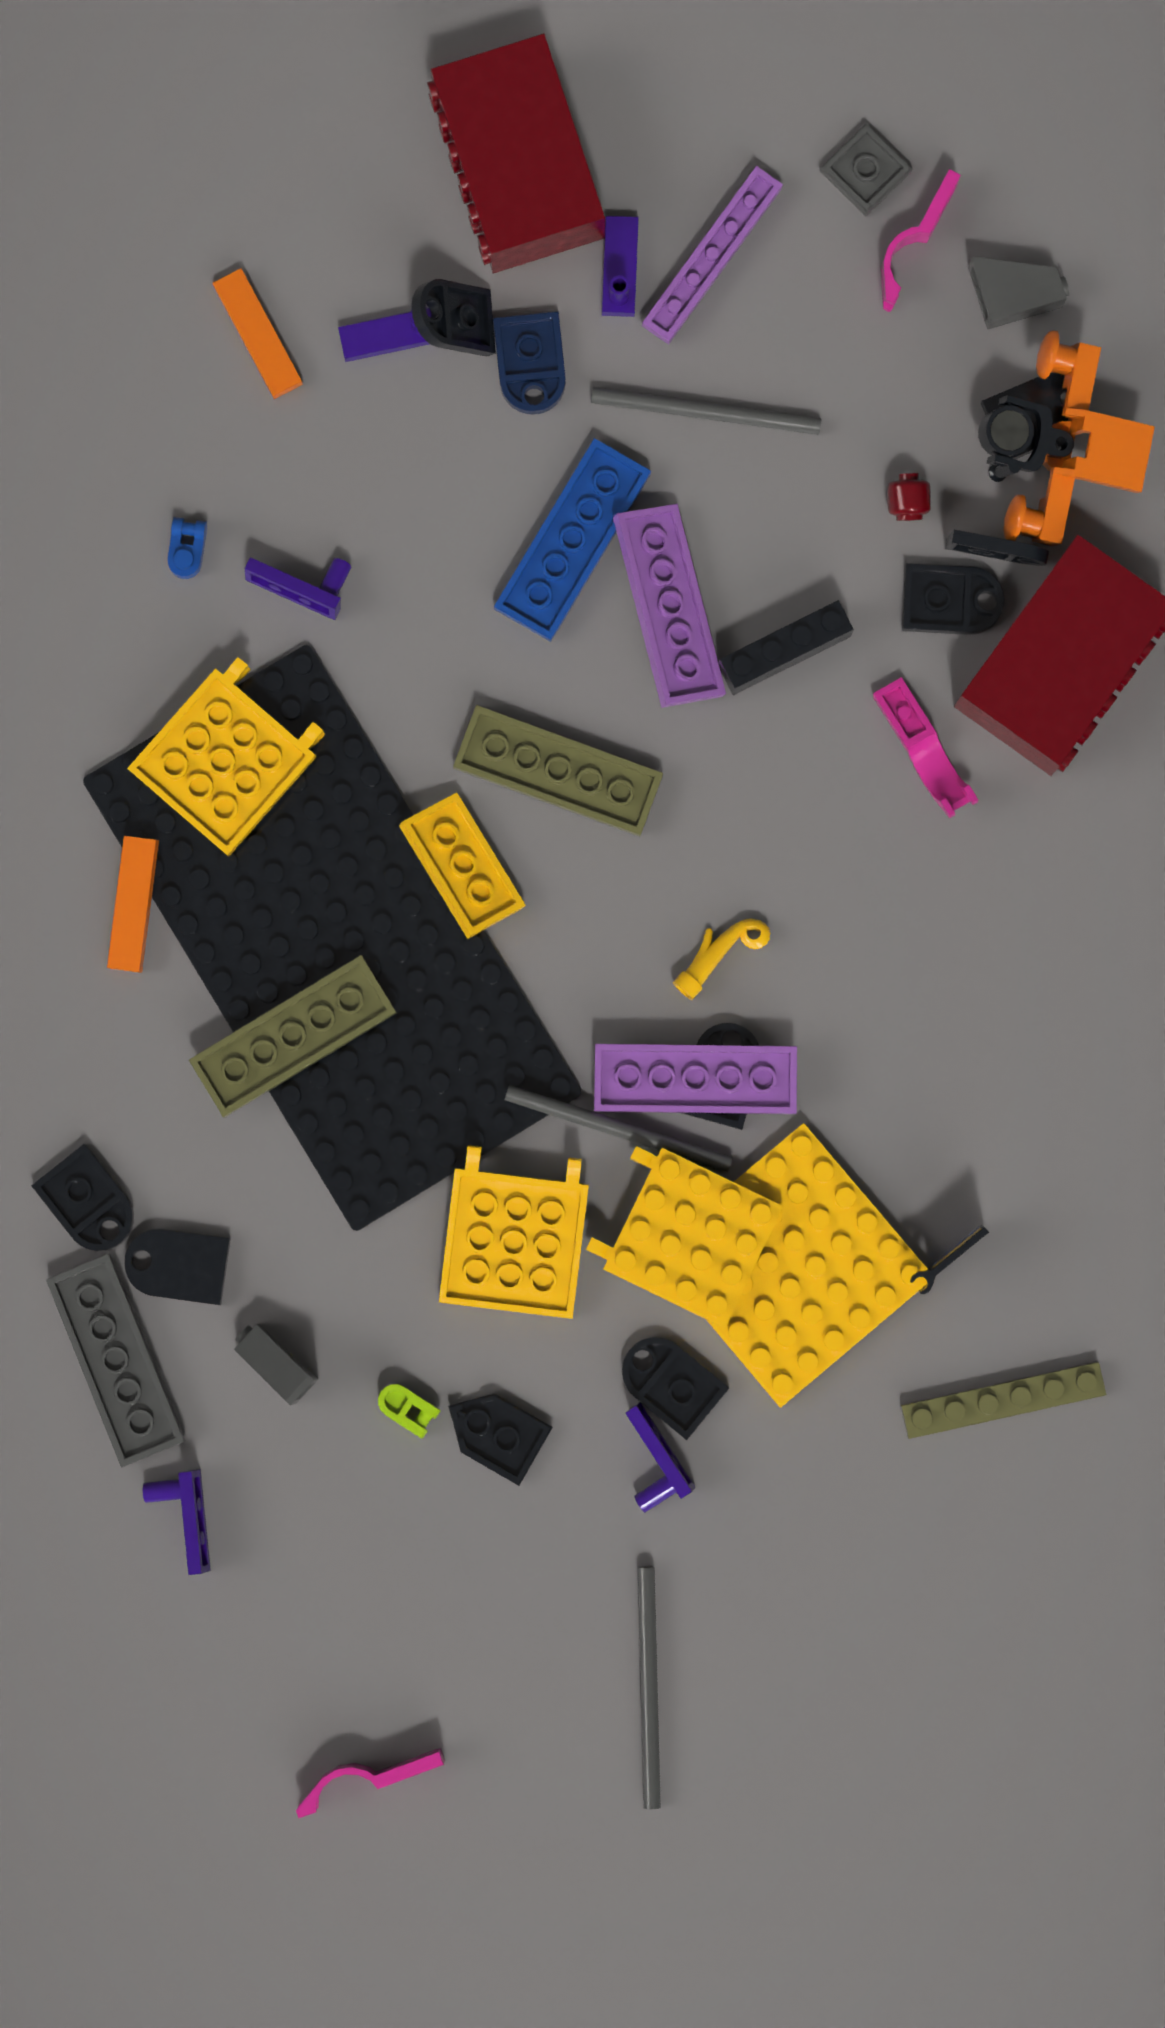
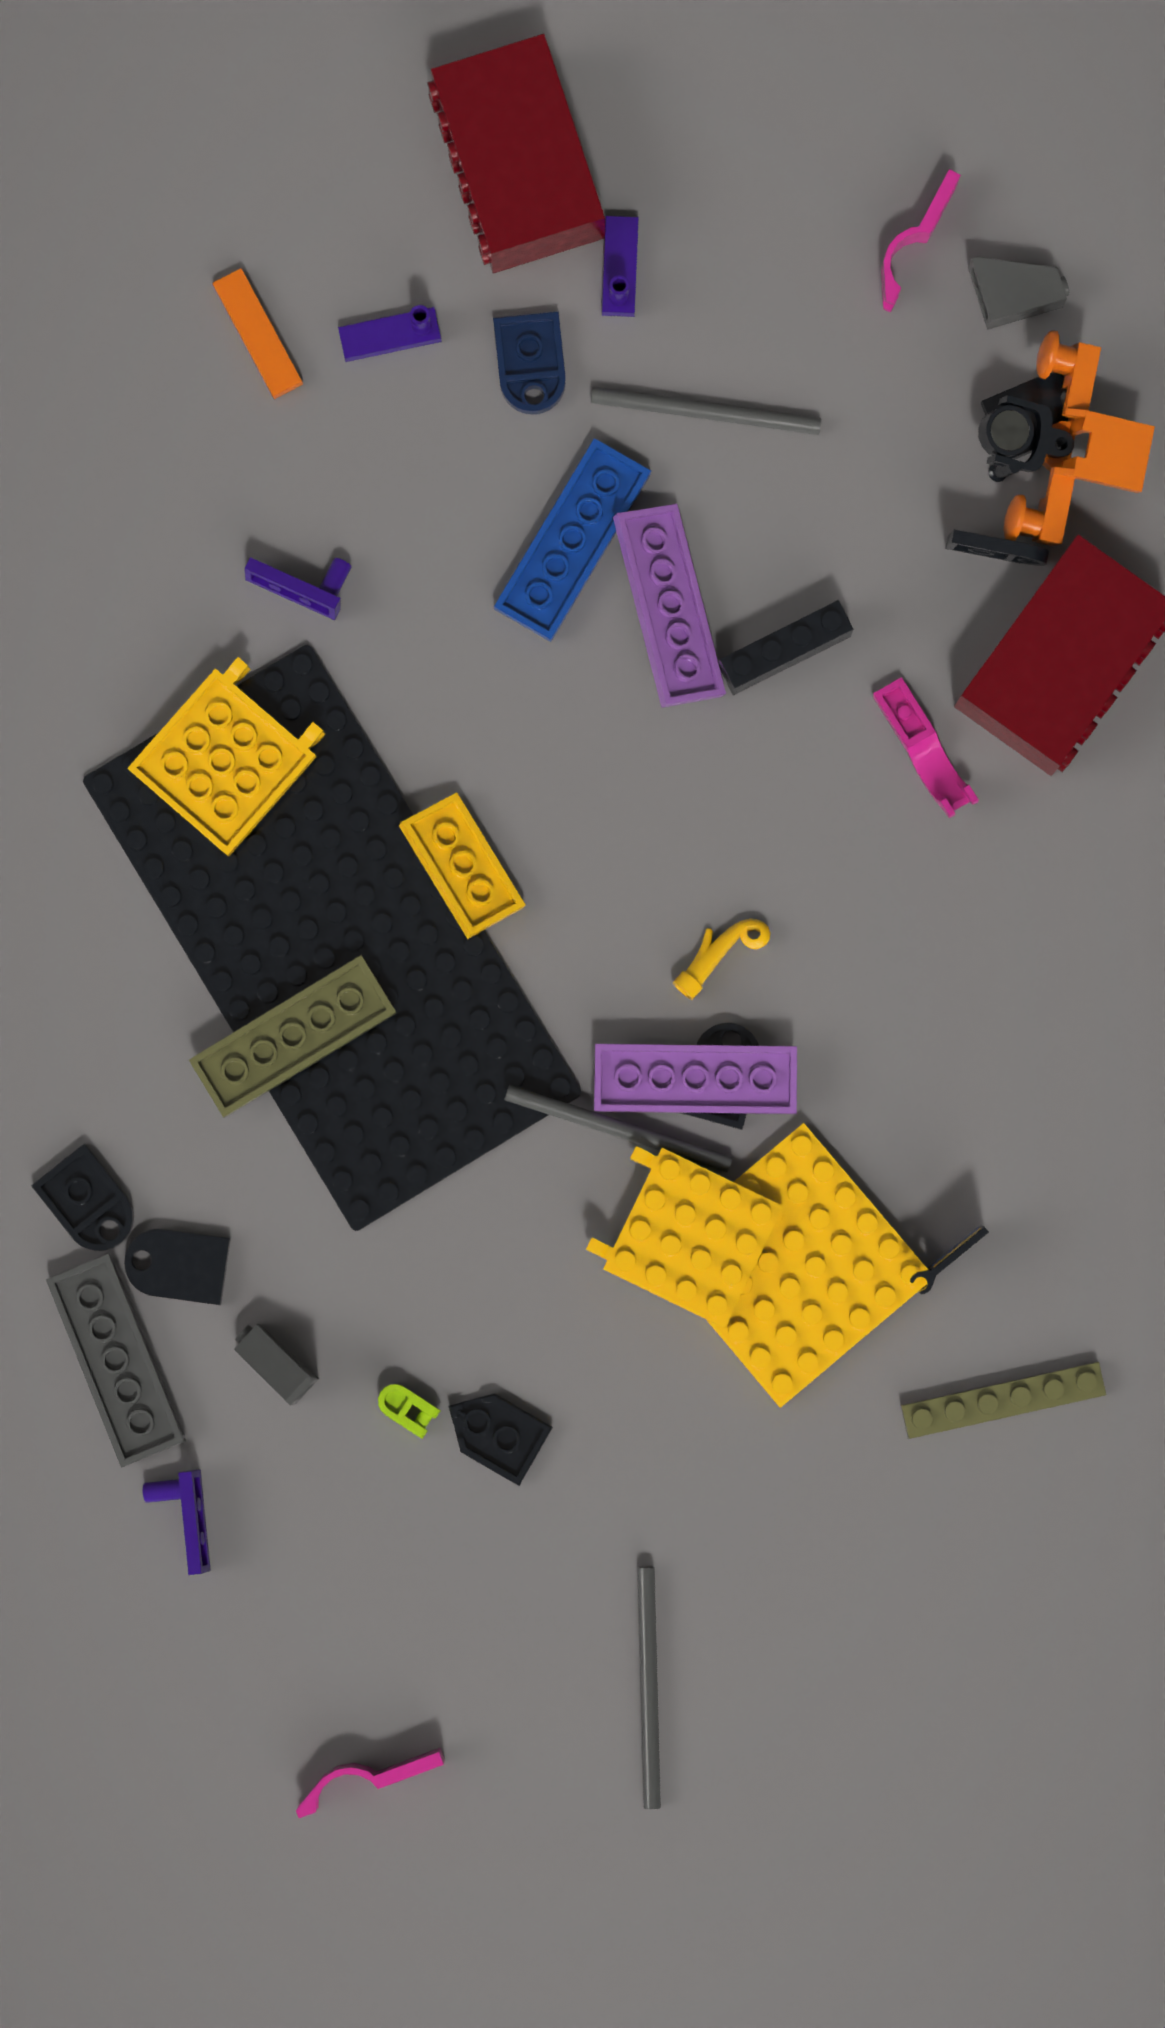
(133, 904): orange tile -> none
(186, 559): blue plate -> none
(459, 316): black tile -> none
(514, 1240): yellow plate -> none
(558, 770): olive plate -> none
(674, 1385): black tile -> none
(675, 1478): dark purple piece -> none
(712, 255): medium lavender plate -> none
(866, 169): dark grey tile -> none
(909, 497): dark red head -> none
(947, 599): black tile -> none

